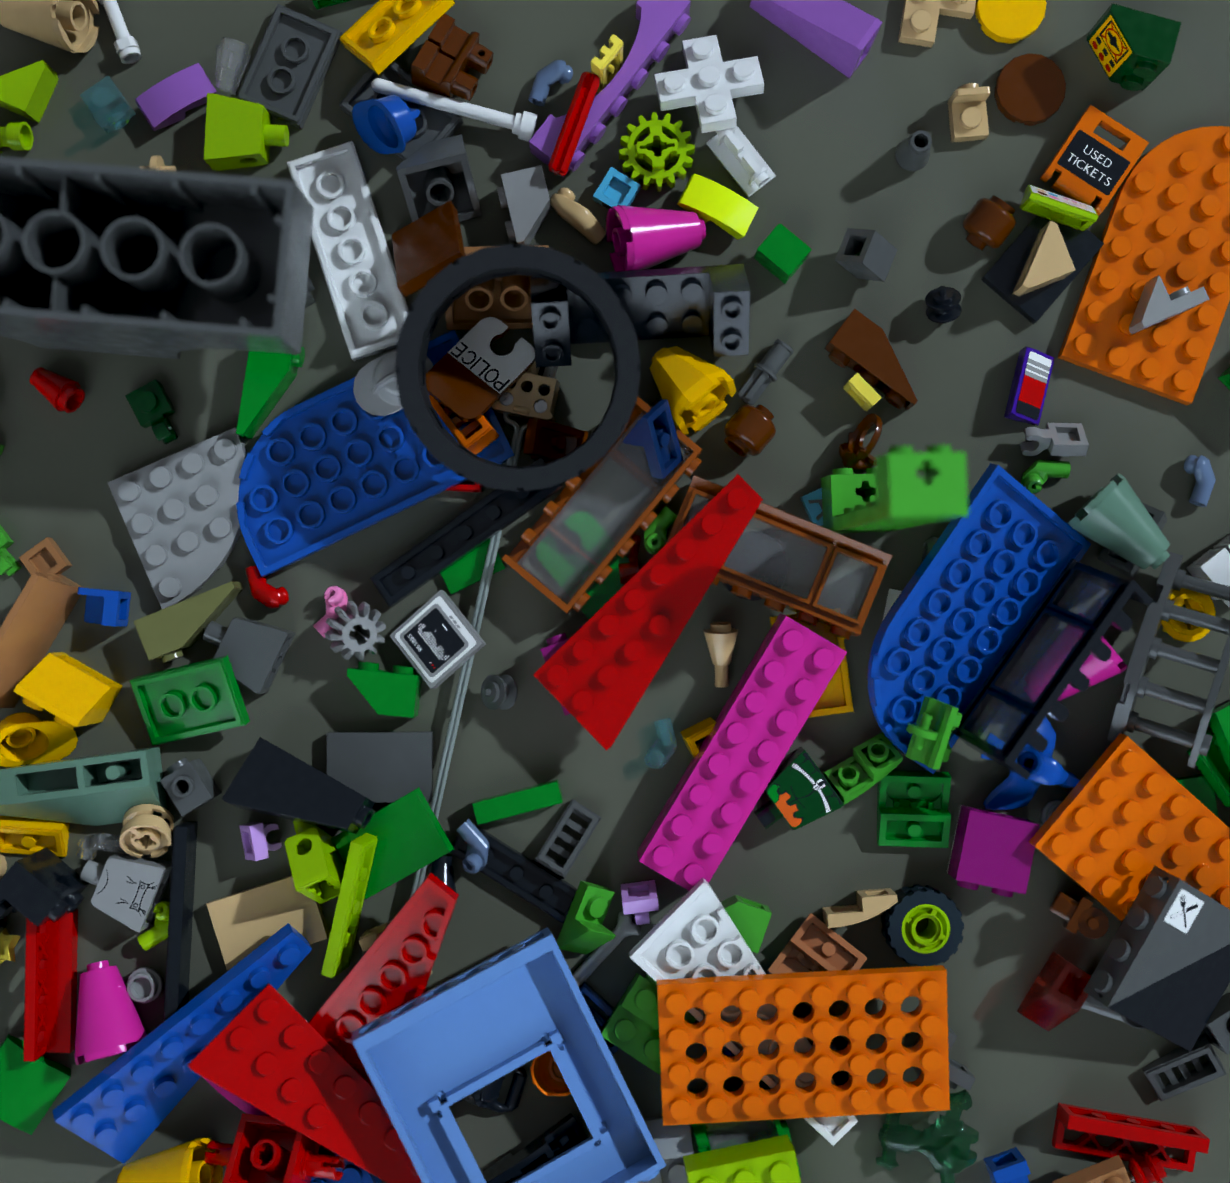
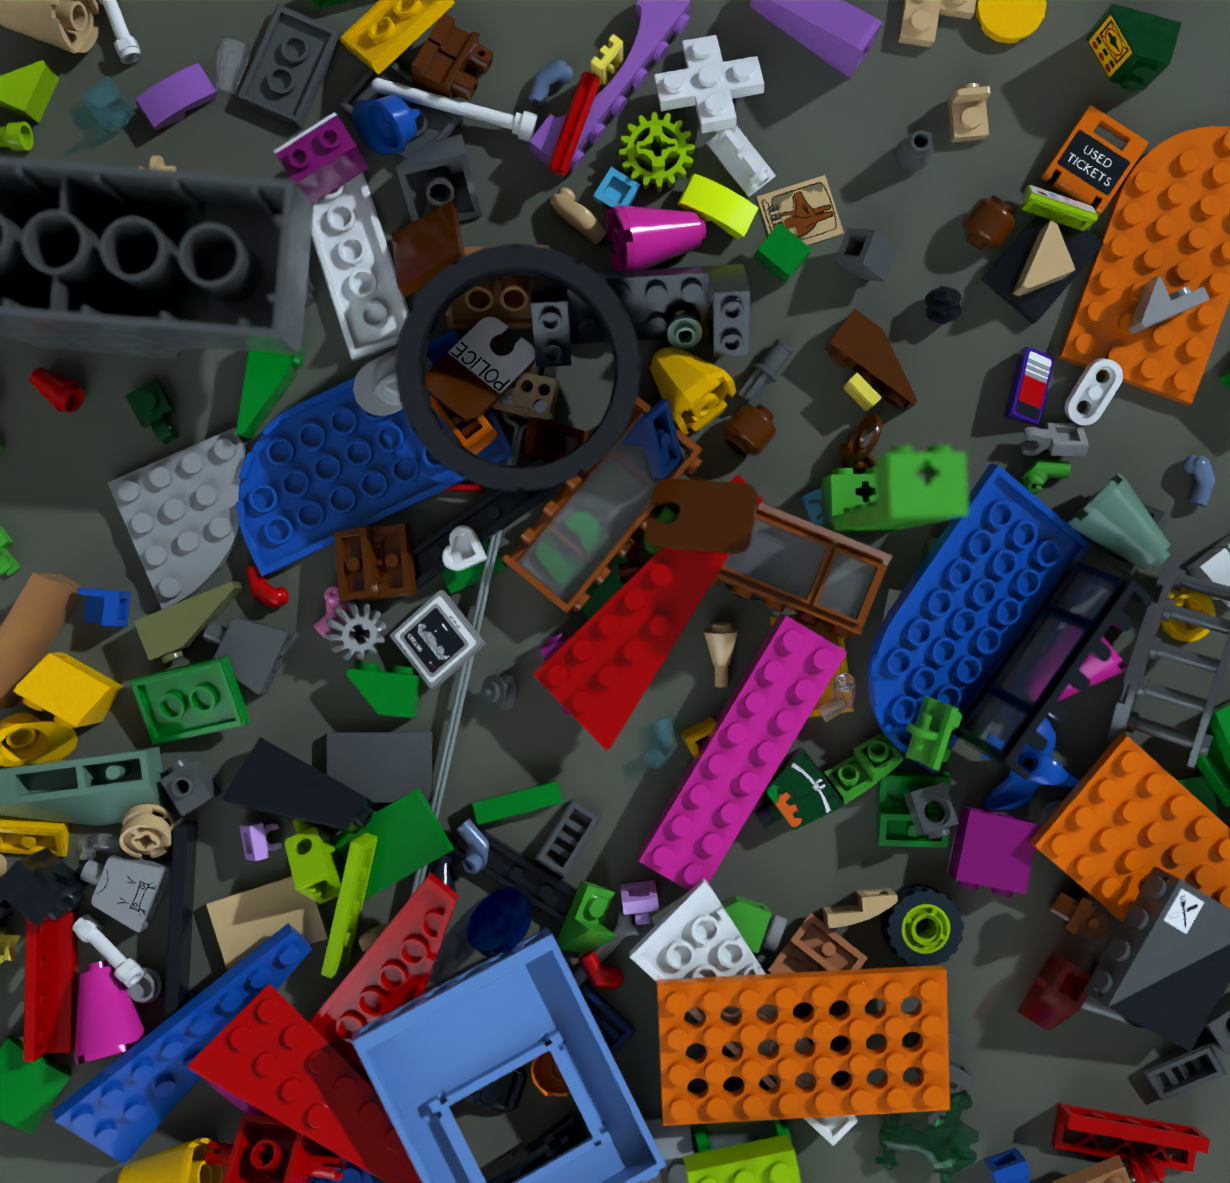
(45, 558): medium nougat tile -> none
(89, 930): none -> white bar
(159, 931): lime arm -> none
(239, 133): lime torso -> none
(321, 158): none -> magenta piece
(375, 563): none -> reddish brown slope
(464, 549): none -> white tile
(499, 922): none -> clear blue tile
(527, 201): light grey slope -> none
(600, 976): none -> red arm
(635, 1022): bright green plate -> none
(684, 323): none -> sand green plate
(711, 516): none -> reddish brown piece
(774, 933): none -> light grey tile
(803, 209): none -> sticker
(842, 697): none -> clear arm
(938, 796): none -> dark grey brick
(1030, 89): reddish brown tile -> none
(1093, 392): none -> white plate

